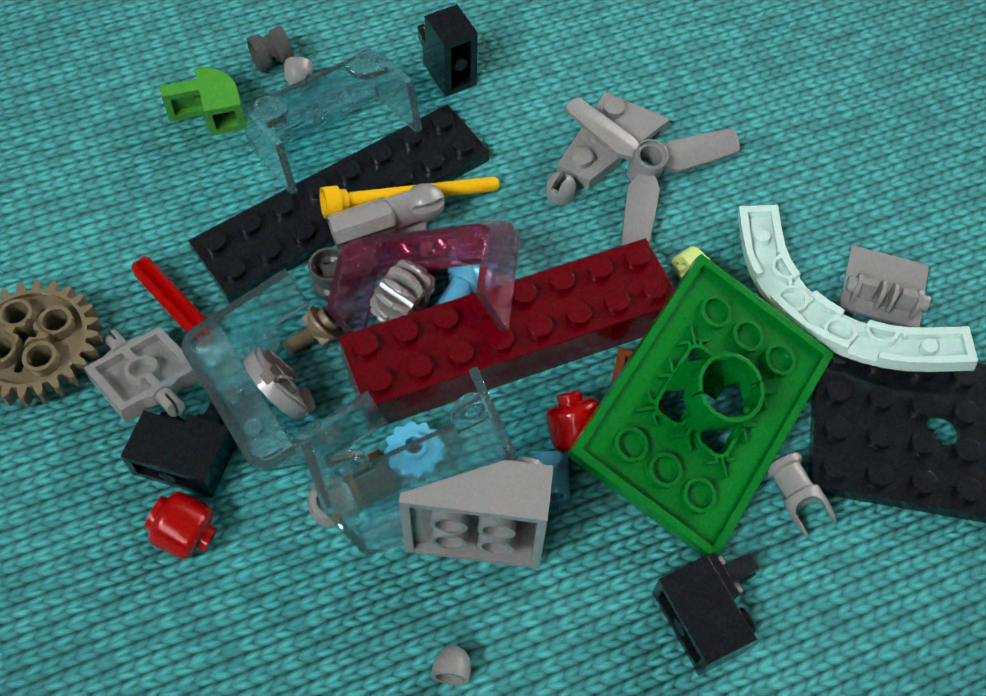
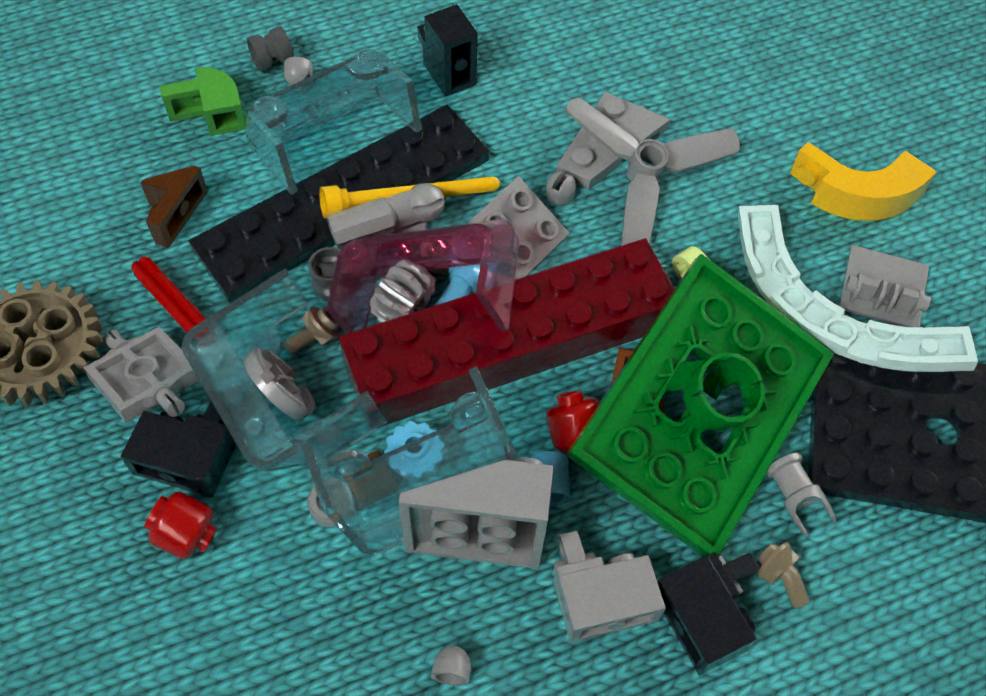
(173, 202): none -> reddish brown slope
(533, 222): none -> light grey hinge
(604, 597): none -> light grey hinge
(779, 564): none -> dark tan plate
(862, 193): none -> yellow arch

